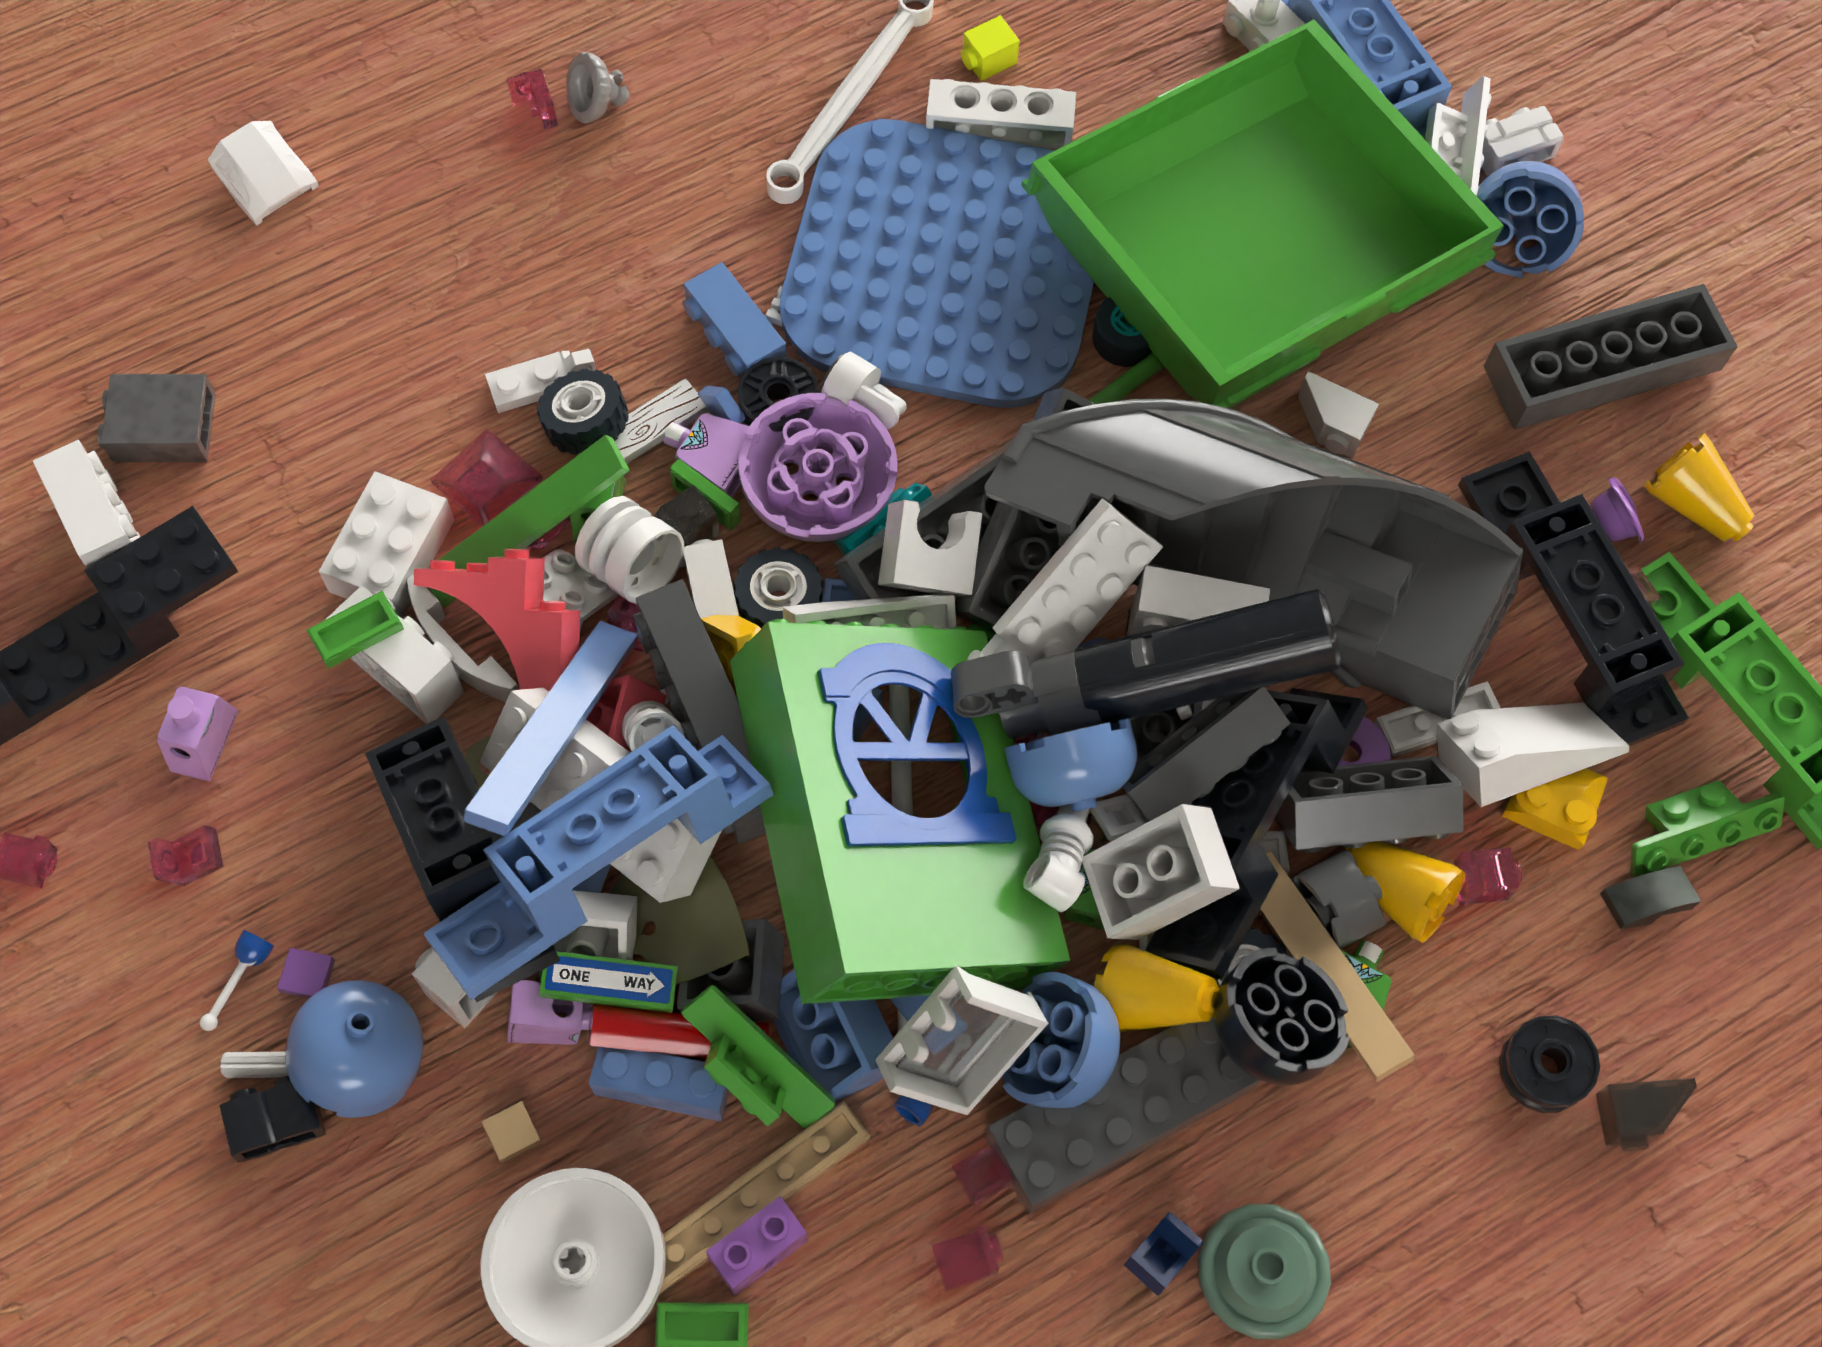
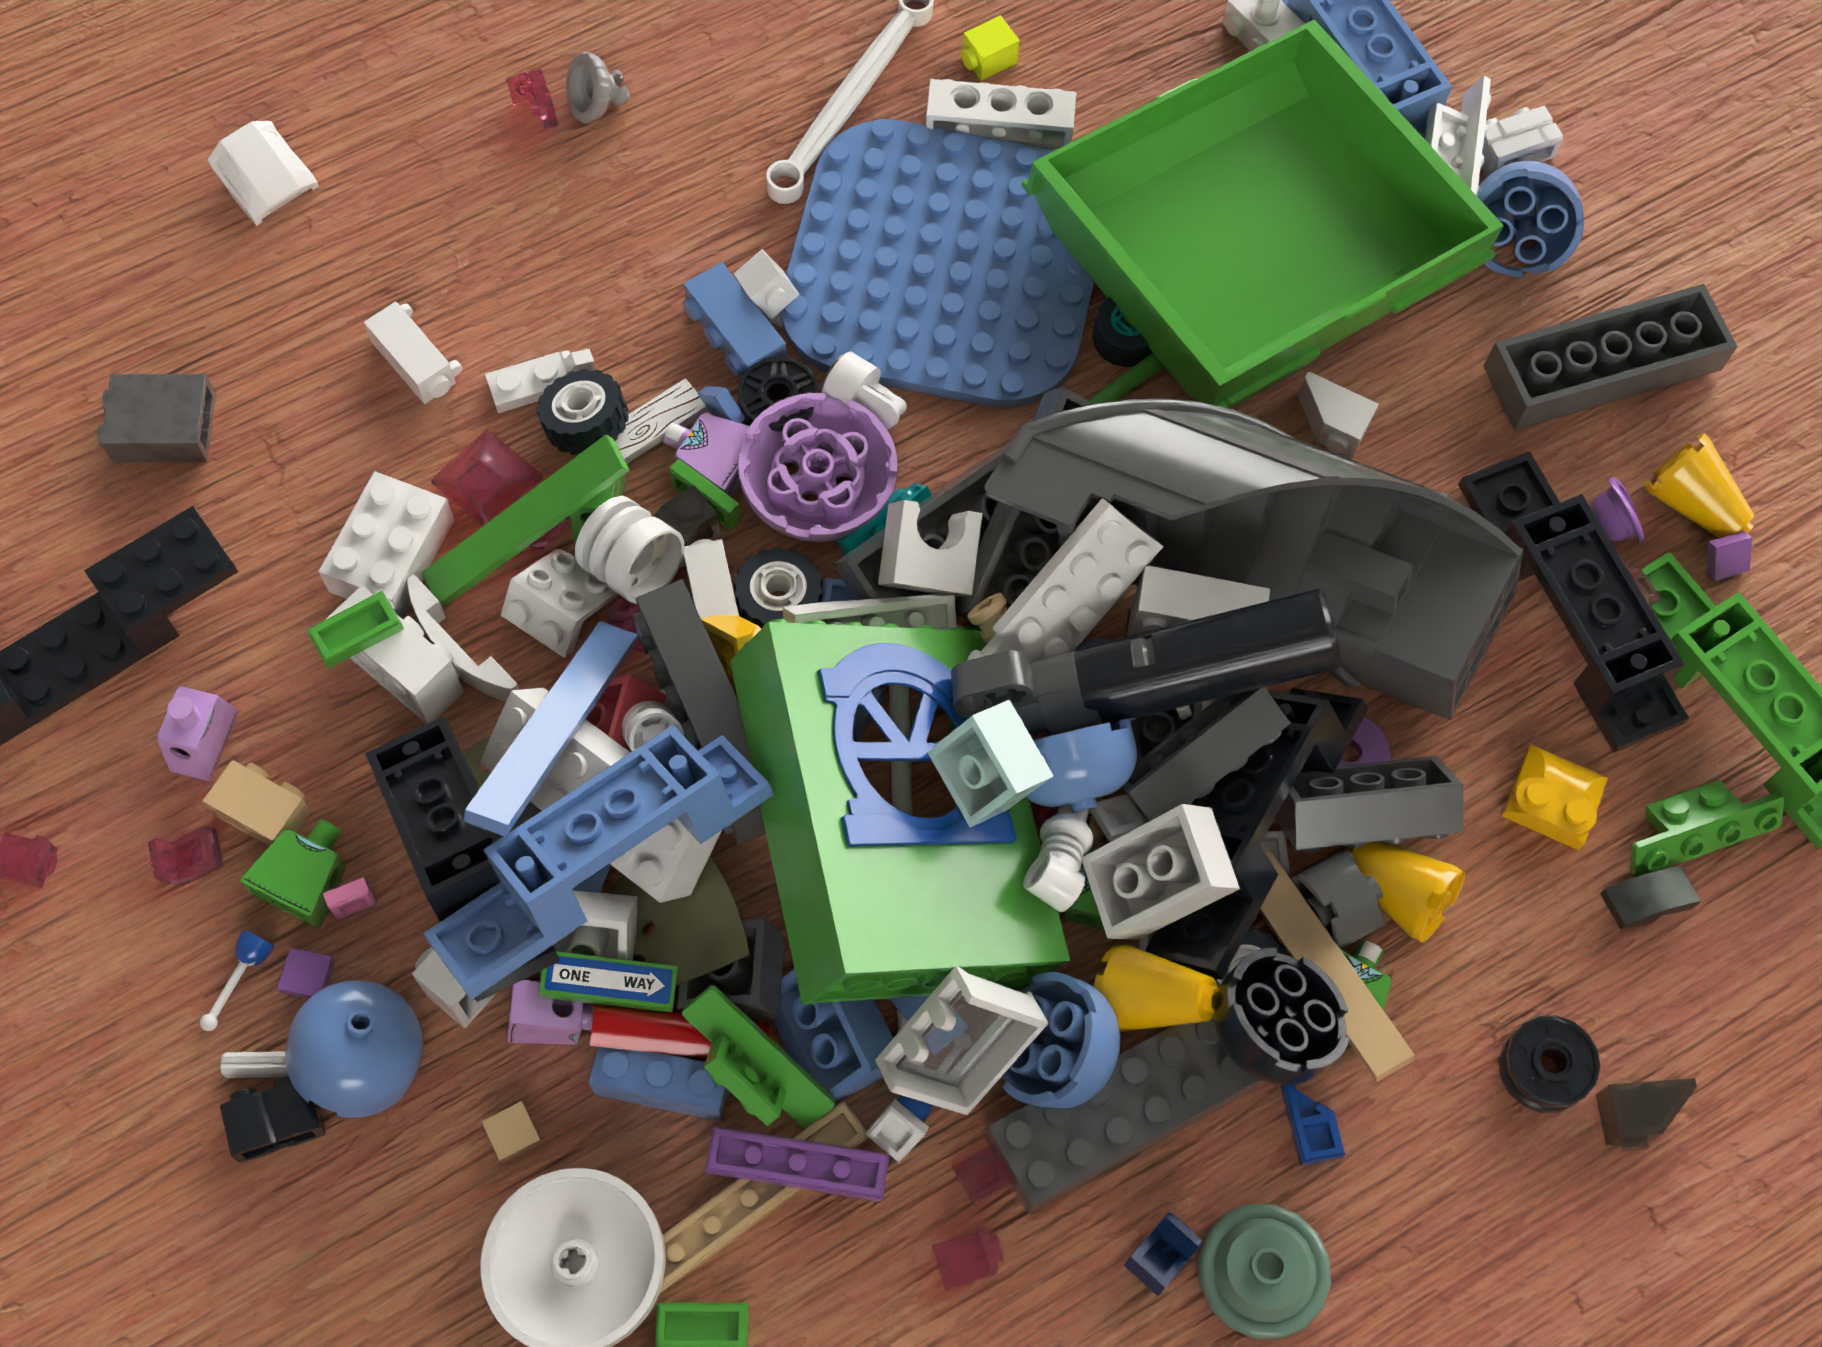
(86, 502): white brick -> none
(256, 804): none -> tan brick
(298, 872): none -> bright green torso
(350, 898): none -> bright pink tile
(411, 352): none -> white brick
(509, 597): coral arch -> none
(757, 1245): medium lavender brick -> none
(766, 284): none -> white brick
(797, 1163): none -> medium lavender tile
(897, 1130): none -> white tile
(987, 615): none -> tan wheel
(989, 763): none -> light aqua brick
(1312, 1127): none -> blue tile
(1417, 728): white tile -> none
(1489, 875): clear pink brick -> none
(1523, 747): white slope -> none
(1729, 556): none -> medium lavender tile

